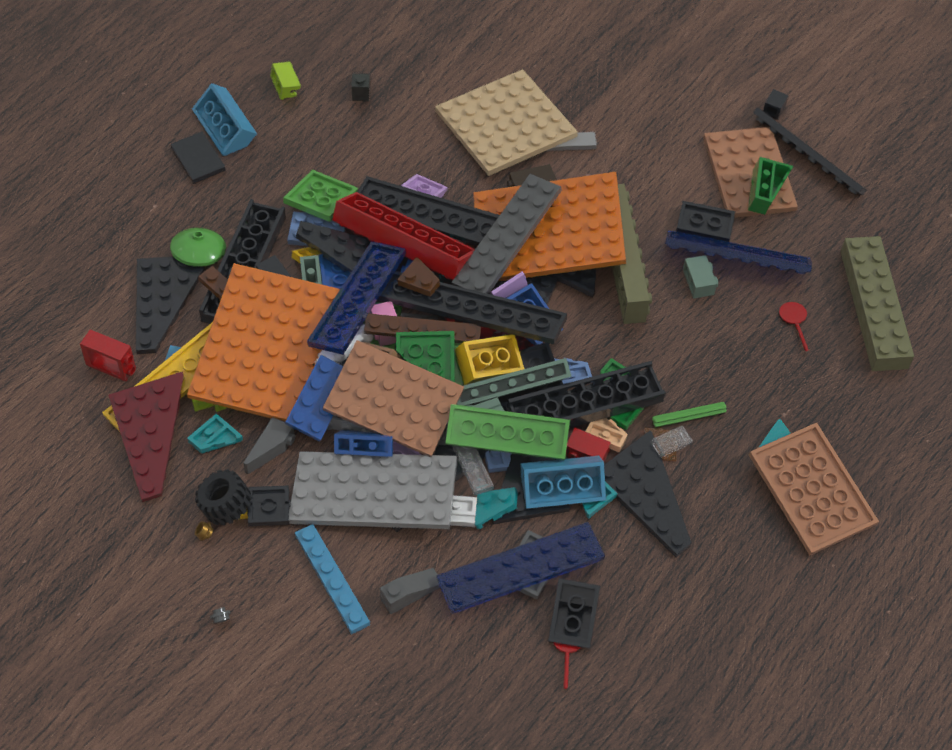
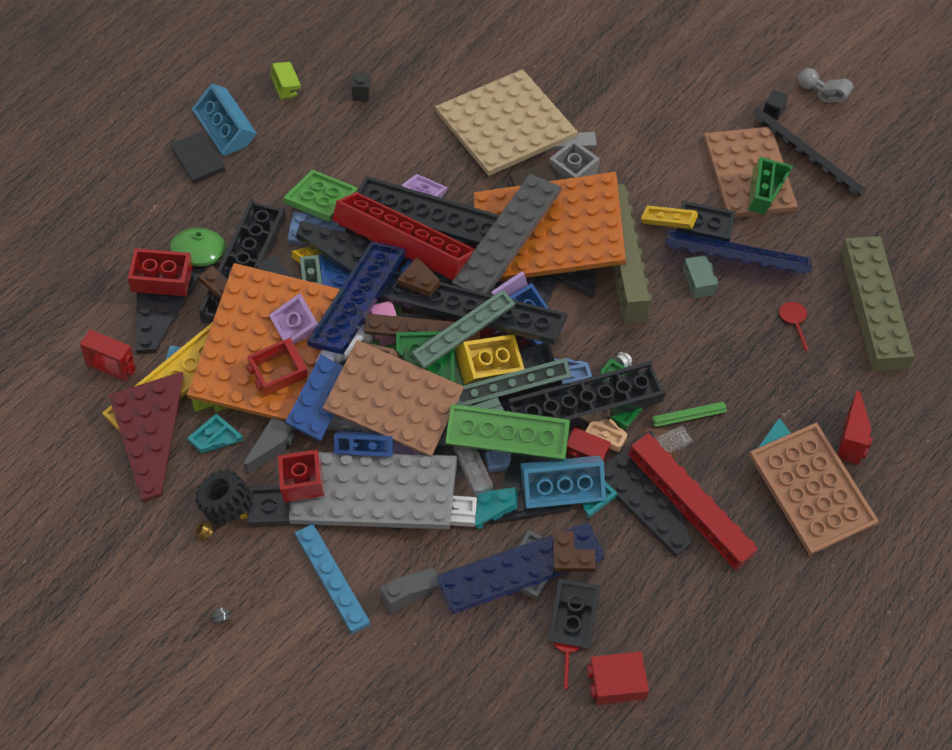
(160, 272): none -> red brick
(269, 353): none -> red window
(294, 319): none -> lavender slope
(300, 476): none -> red brick
(463, 329): none -> sand green plate
(570, 559): none -> reddish brown plate
(574, 162): none -> light grey brick
(618, 678): none -> red brick
(624, 359): none -> white plate
(669, 217): none -> yellow plate
(692, 501): none -> red brick
(831, 91): none -> light grey beam
(856, 433): none -> red slope

